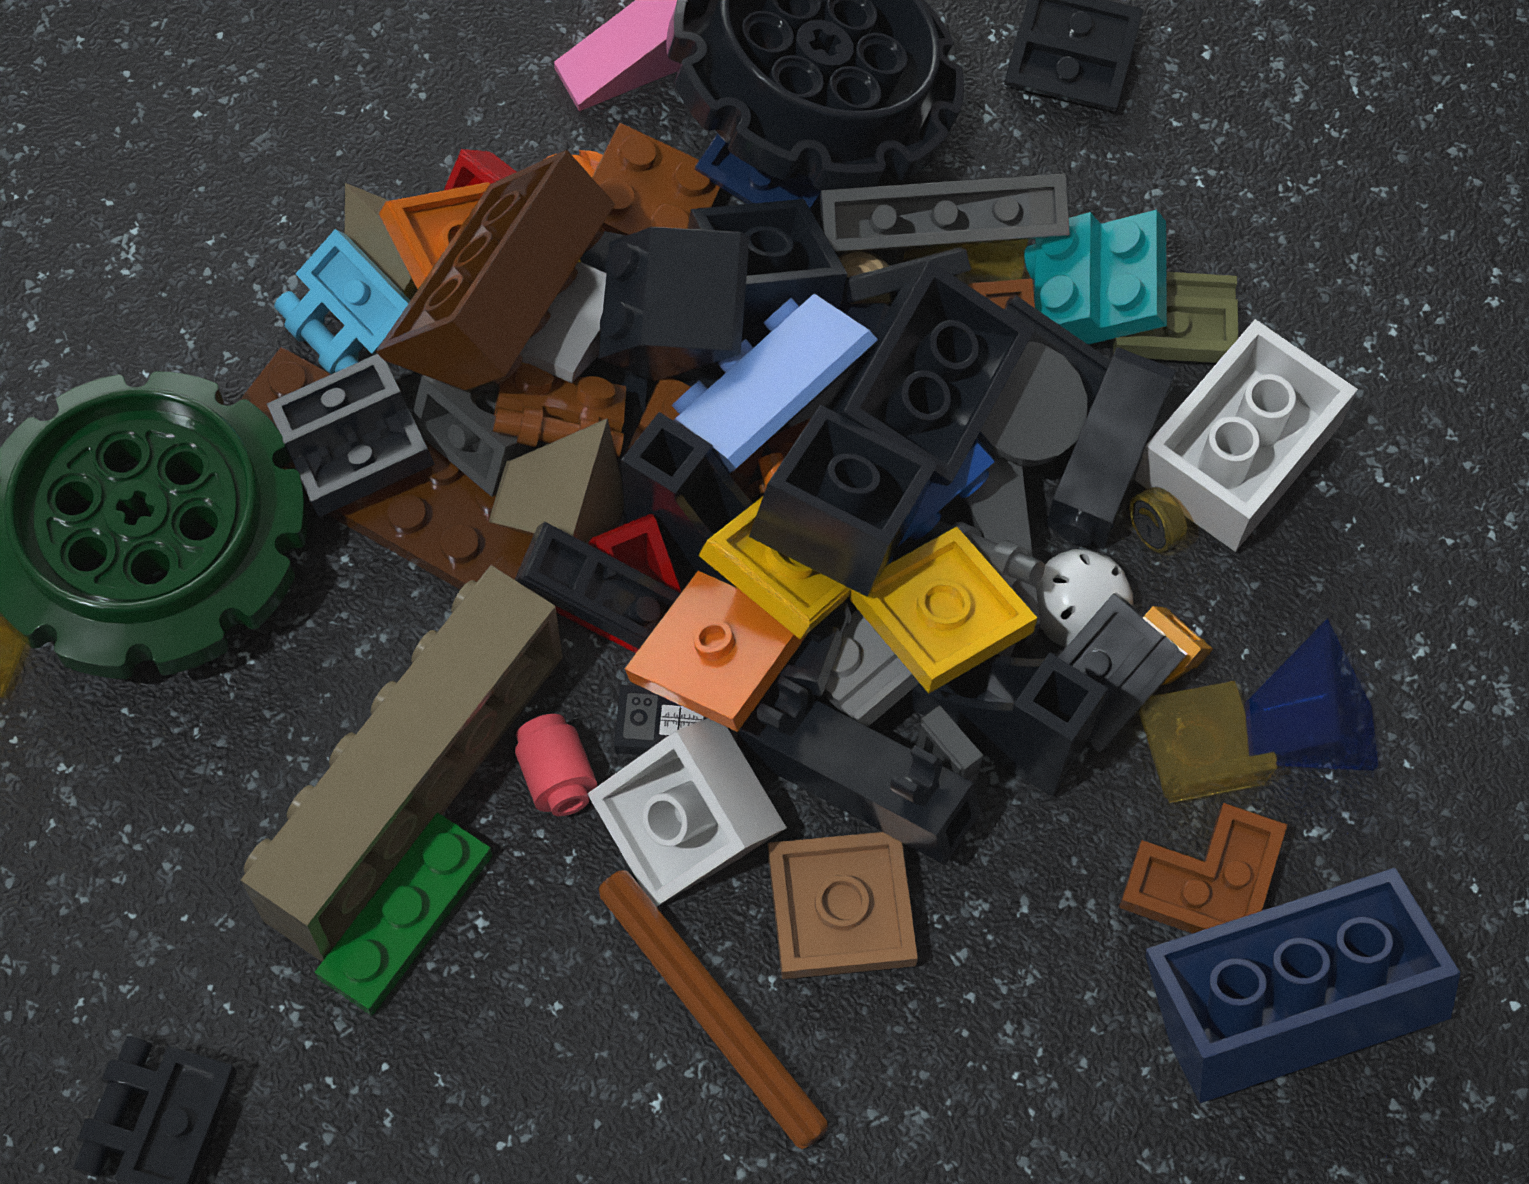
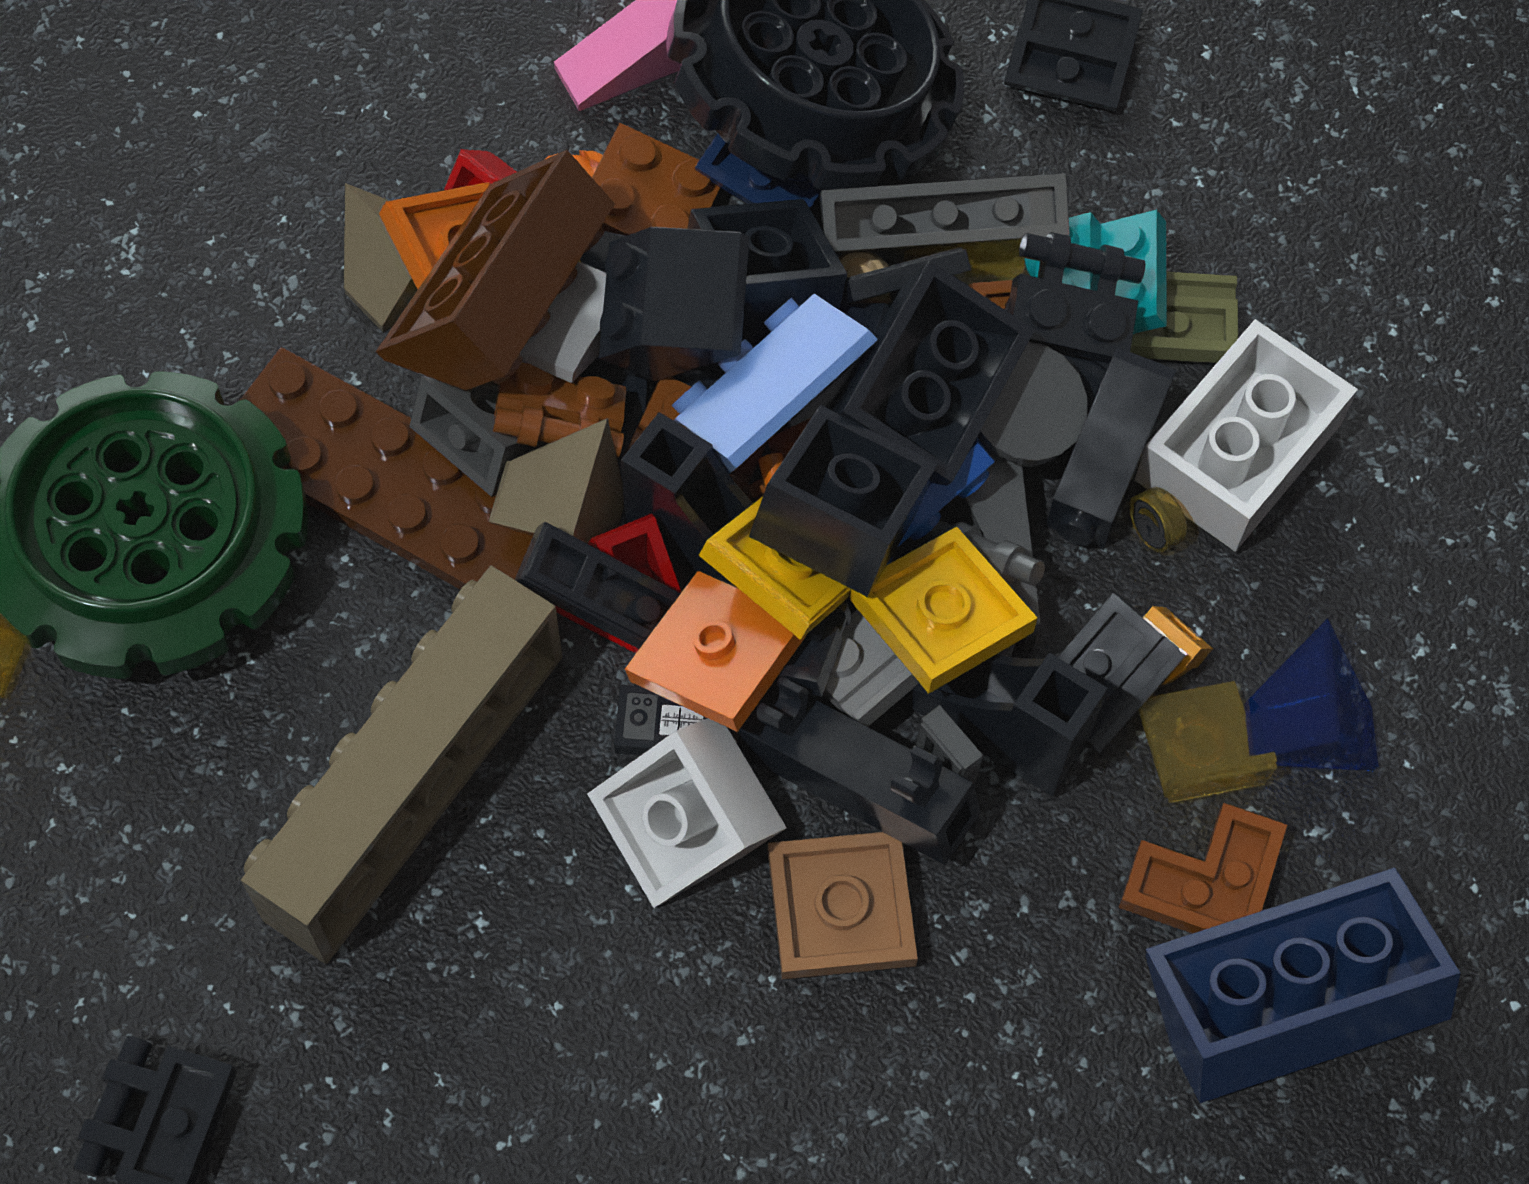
(350, 434): black slope -> none
(351, 288): medium azure plate -> none
(404, 914): green plate -> none
(554, 765): coral brick -> none
(713, 1010): dark orange axle -> none
(1073, 317): none -> black plate
(1088, 585): white helmet -> none

